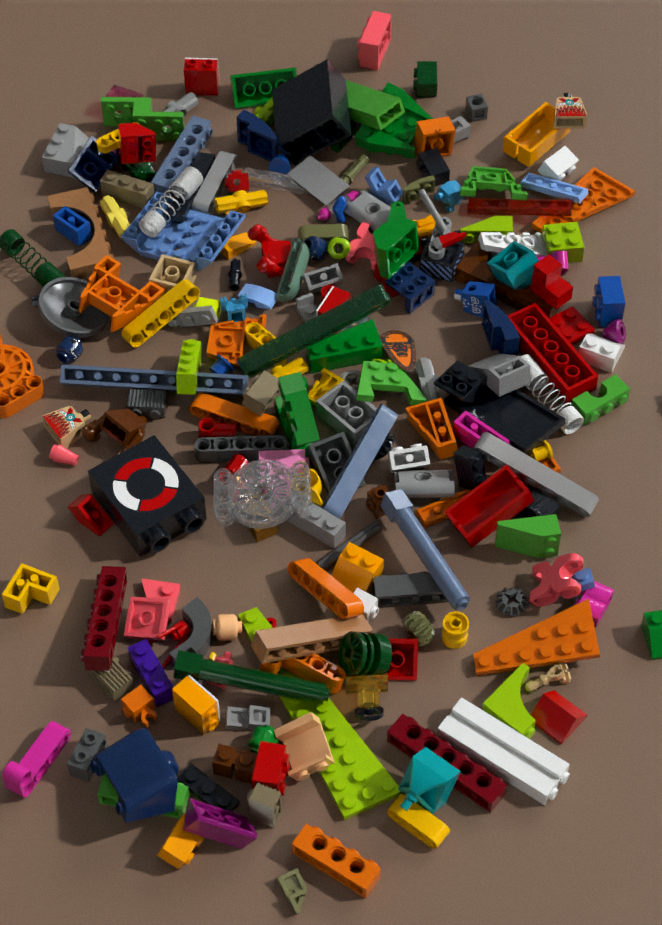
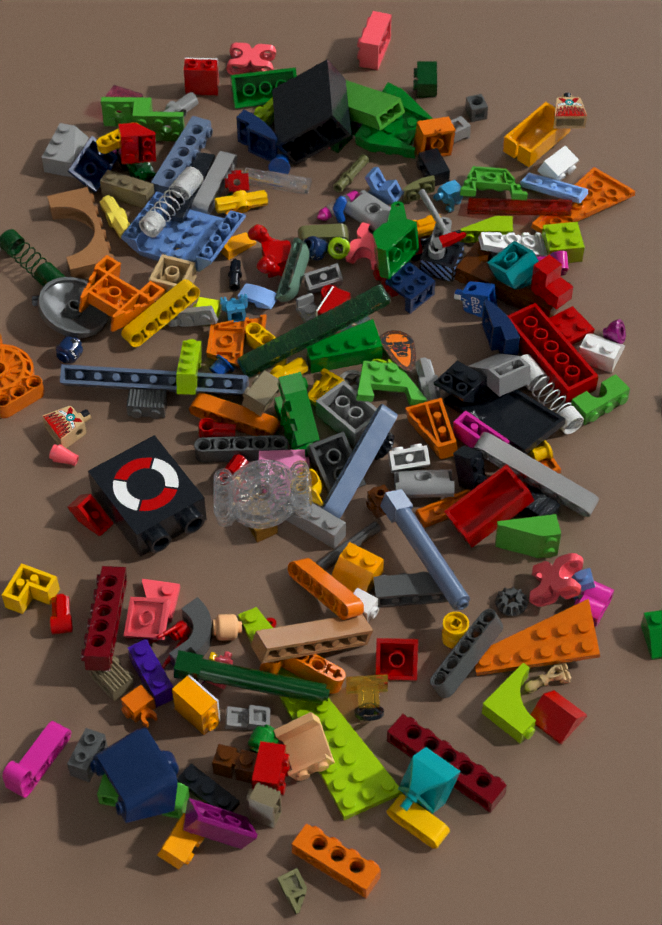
(61, 618): none -> red piece
(72, 226): blue brick -> none
(121, 425): reddish brown torso -> none
(249, 58): none -> coral piece
(318, 180): light grey sticker -> none
(365, 653): dark green wheel -> none
(419, 628): olive gear -> none
(466, 653): none -> dark grey beam
(504, 751): white brick -> none
(608, 300): blue brick -> none

